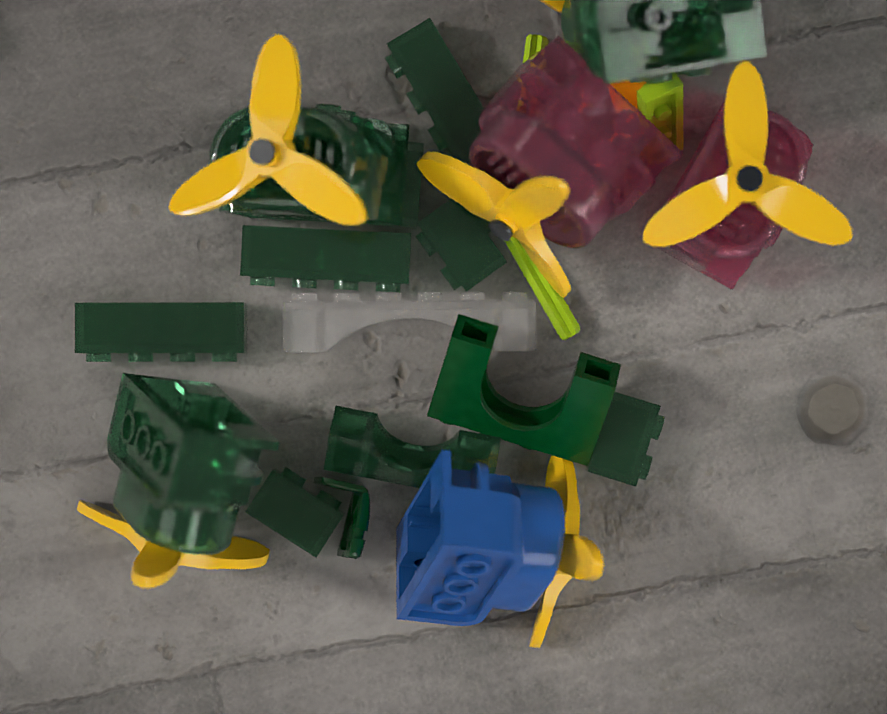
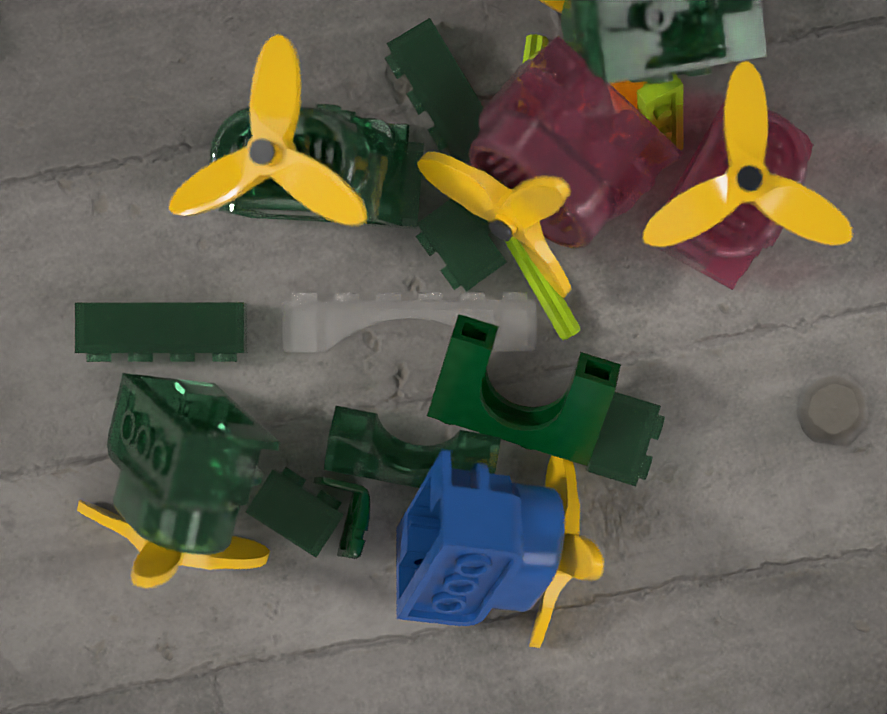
(325, 256): clear green brick -> none

